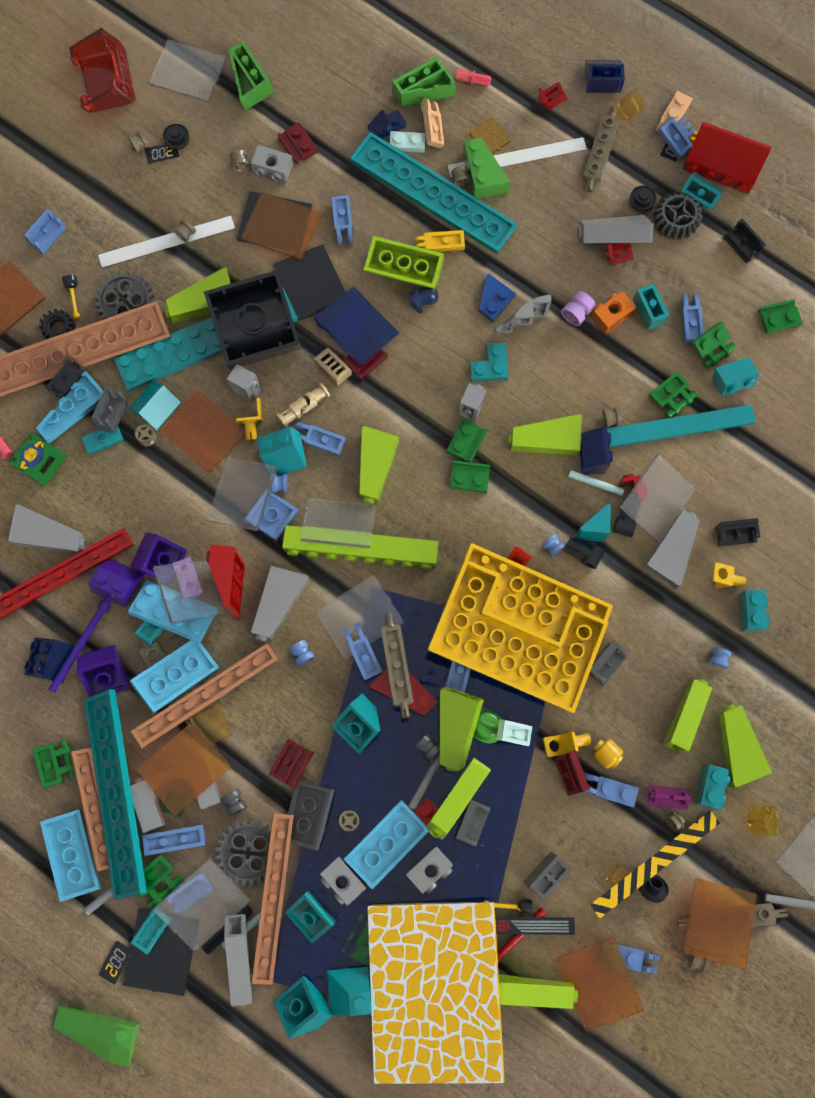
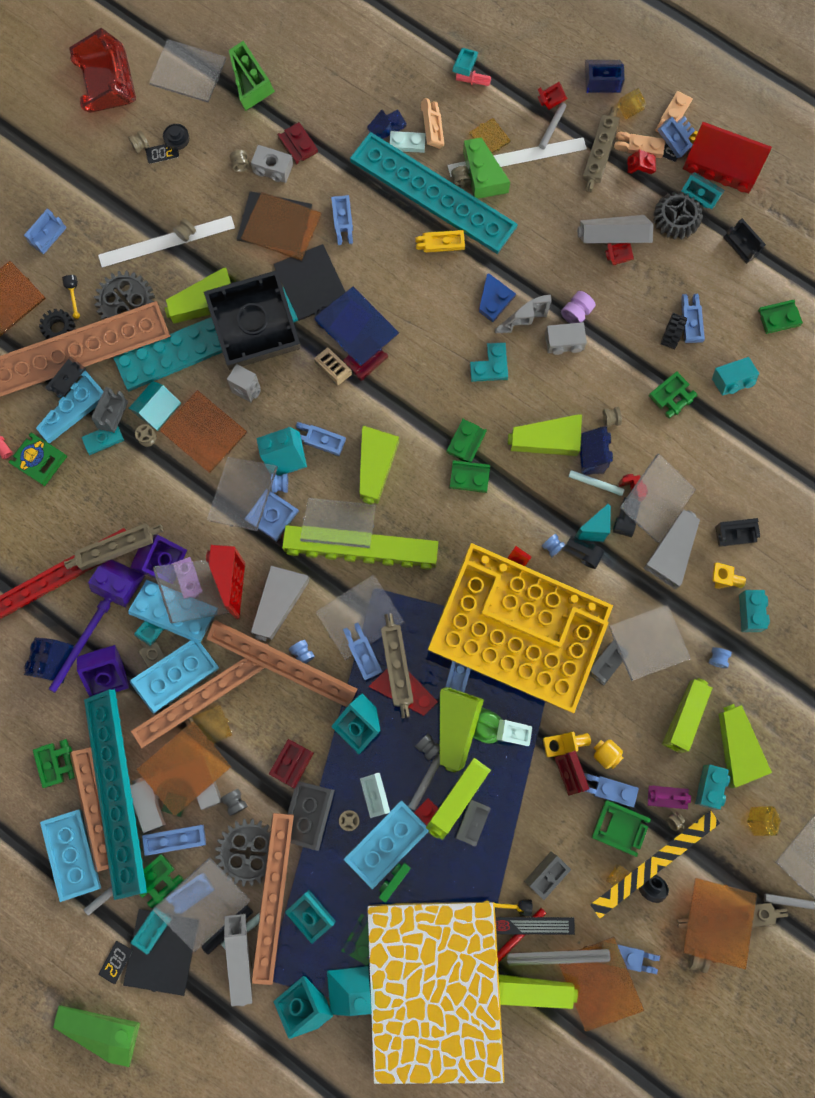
(40, 532): light grey slope -> none
(114, 546): none -> dark tan plate
(250, 422): yellow bracket -> none
(281, 663): none -> nougat plate
(301, 407): tan piece -> none
(354, 886): light grey brick -> none
(374, 795): none -> light aqua plate
(389, 887): none -> green plate
(404, 262): lime slope -> none
(417, 873): light grey brick -> none
(424, 296): dark blue animal -> none
(426, 81): bright green wedge -> none
(465, 61): none -> teal tile
(472, 402): light grey brick -> none
(552, 126): none -> light grey bar
(558, 957): none -> light grey axle
(565, 338): none -> light grey brick
(605, 319): orange brick -> none
(623, 829): none -> green container
(642, 161): none -> red bracket
(642, 198): black plate -> none
(648, 144): none -> light nougat hinge
(649, 642): none -> clear piece
(650, 307): teal brick -> none
(673, 331): none -> black tyre
(681, 426): teal tile -> none
(710, 340): green plate -> none

